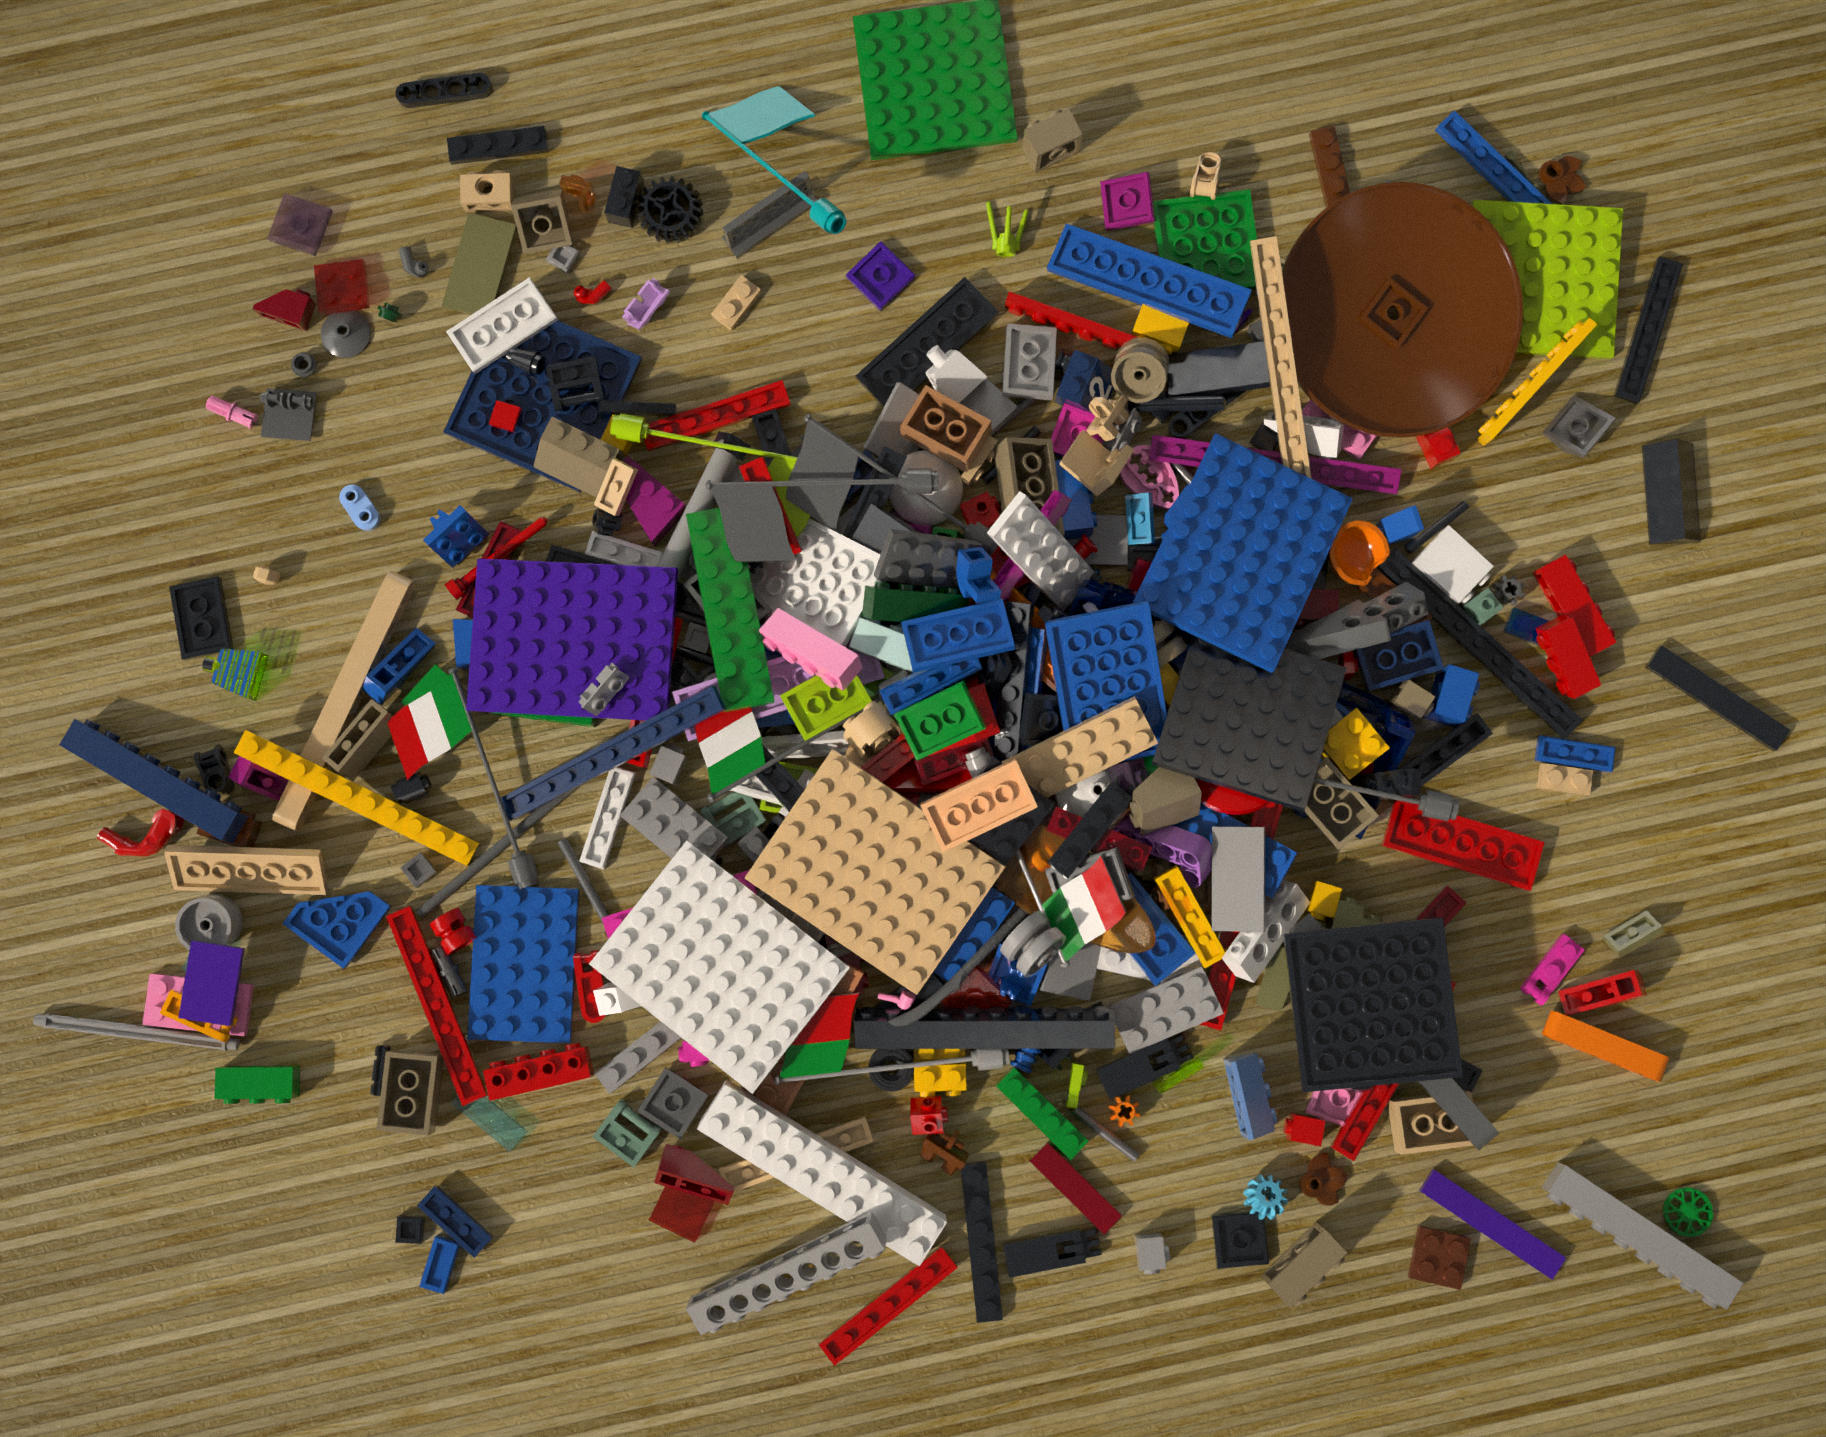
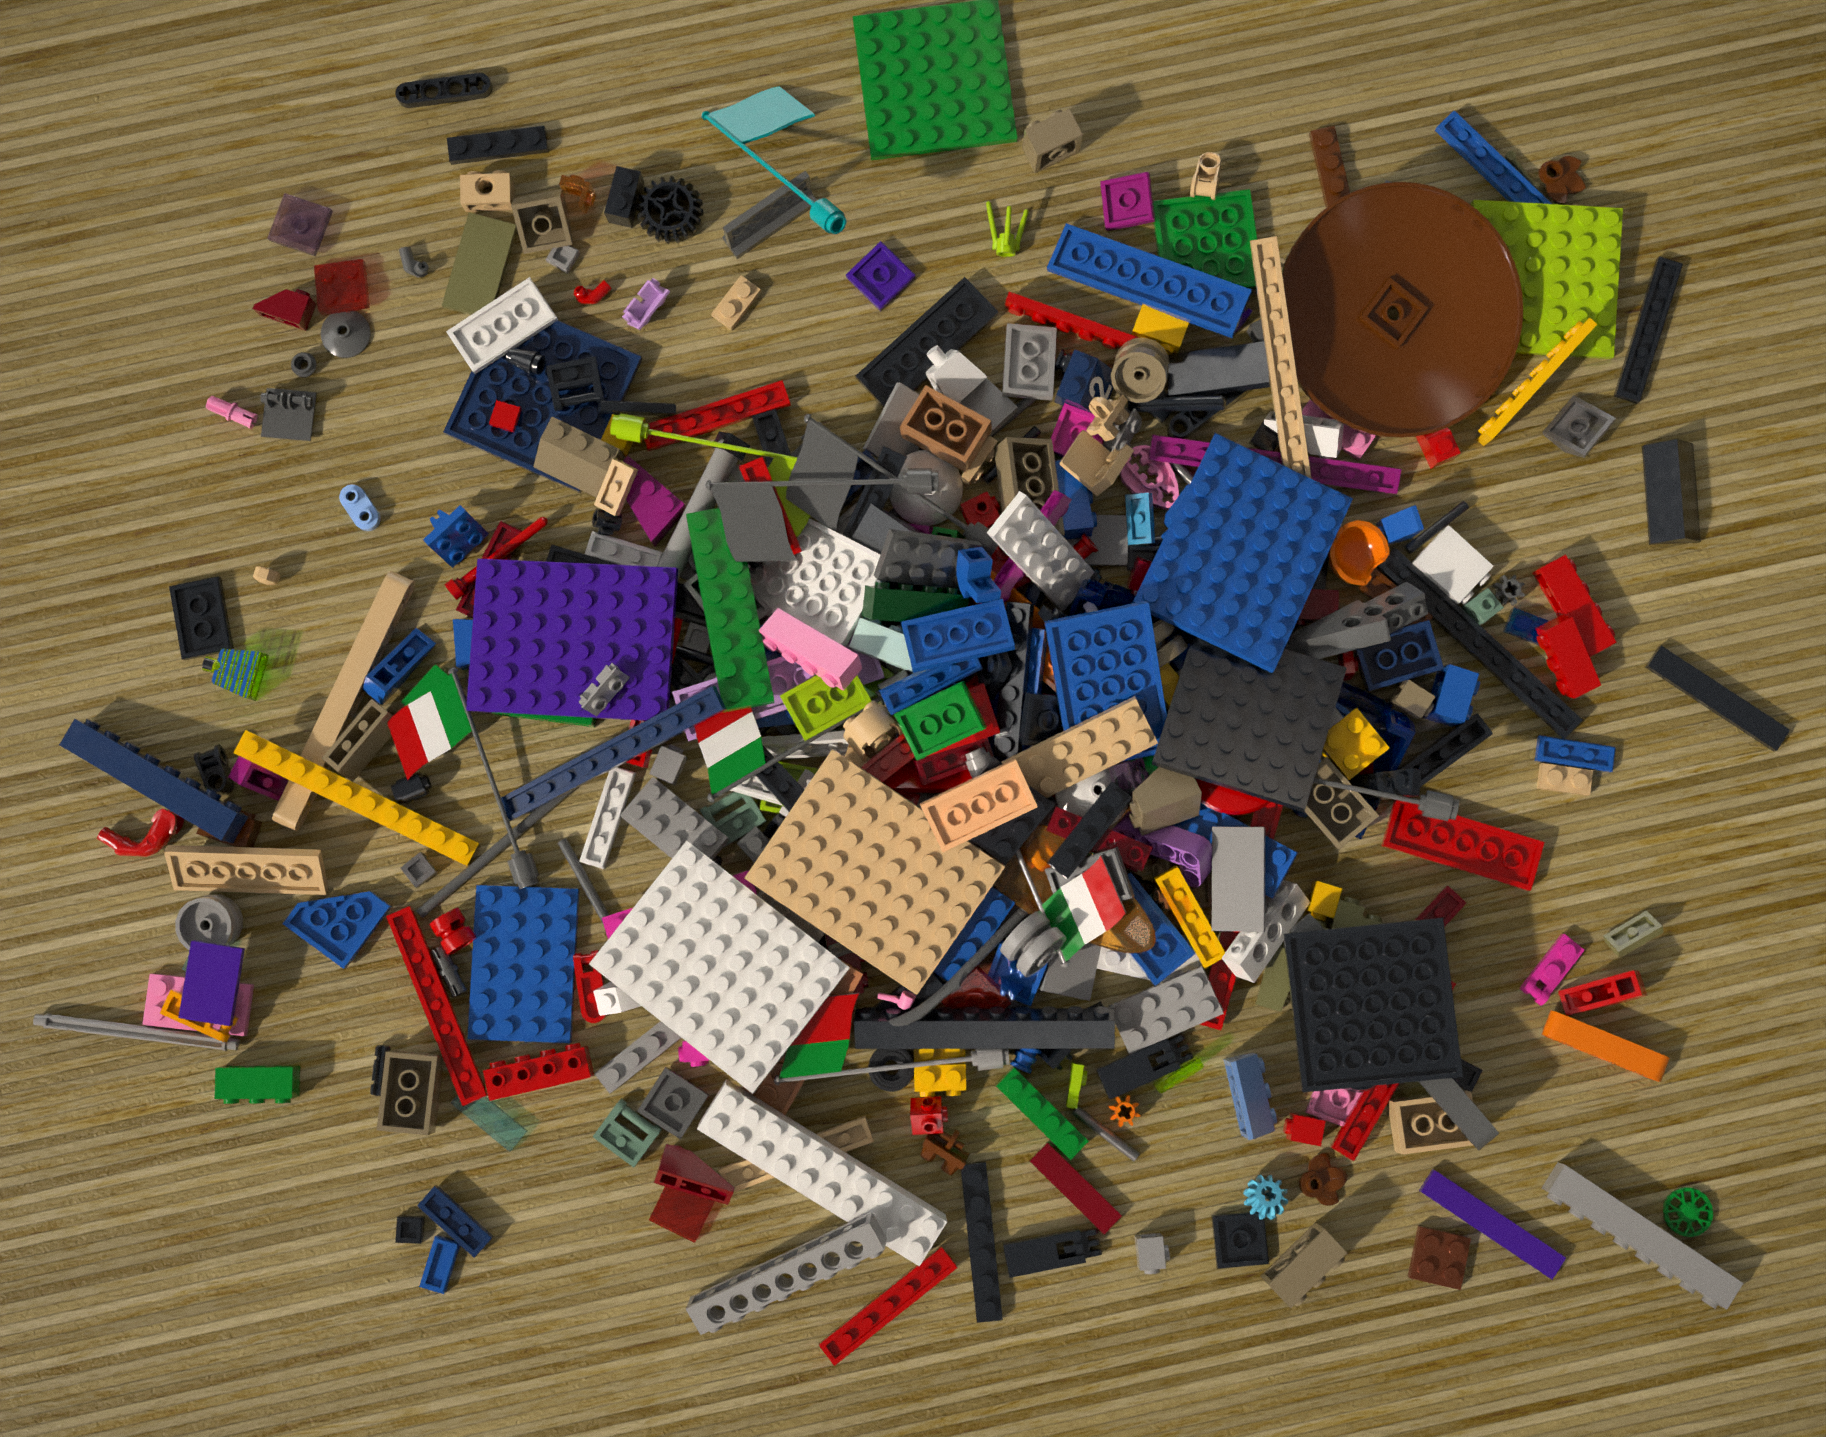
(389, 312): dark green plate -> none

